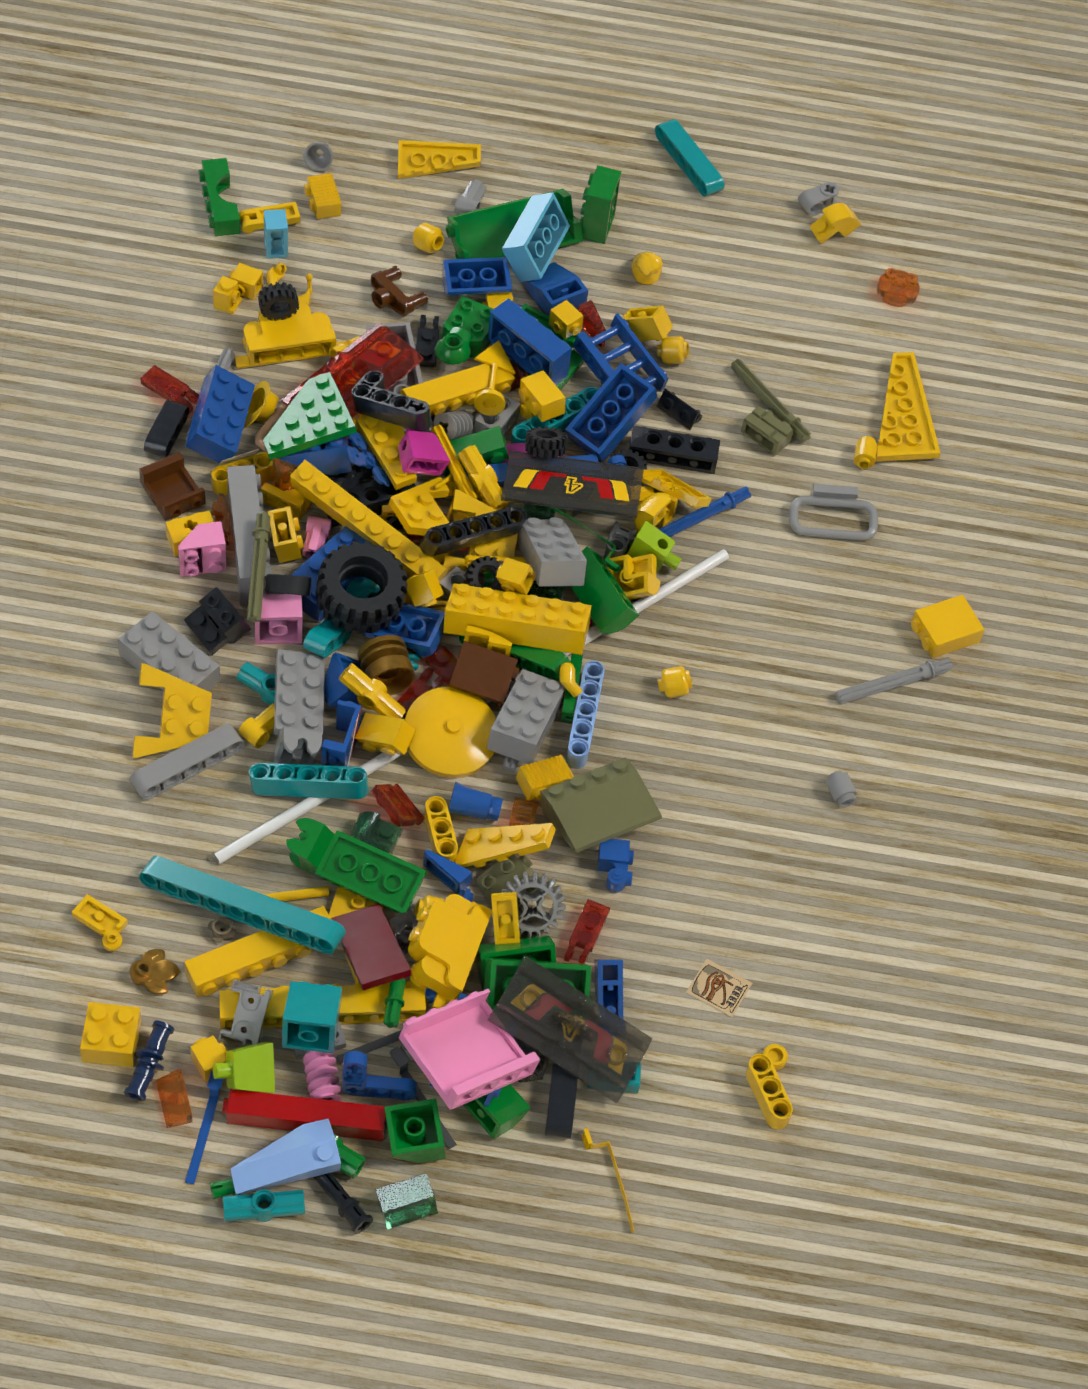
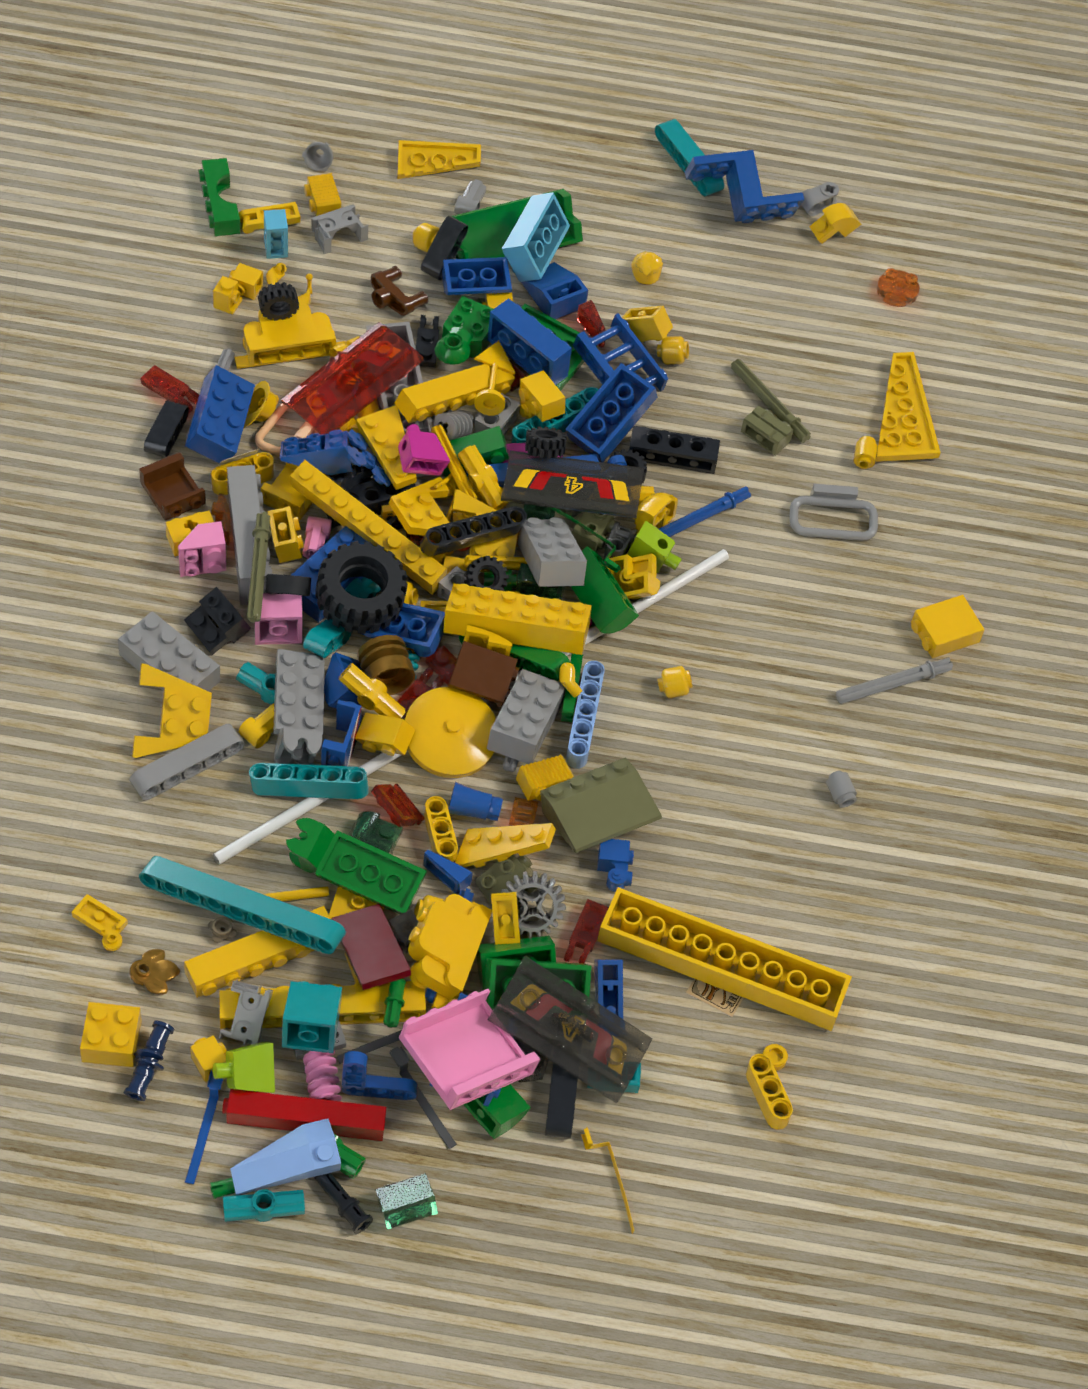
(174, 1099): clear orange slope -> none
(281, 474): clear orange slope -> none
(310, 419): plate -> none
(329, 223): none -> light grey piece
(375, 401): black beam -> none
(415, 1131): green slope -> none
(424, 588): yellow brick -> none
(444, 246): none -> black beam
(515, 576): yellow brick -> none
(565, 320): yellow brick -> none
(596, 522): none -> olive brick
(600, 203): green brick -> none
(671, 485): yellow wing -> none
(678, 409): black hinge -> none
(724, 958): none -> yellow brick
(743, 186): none -> blue bracket

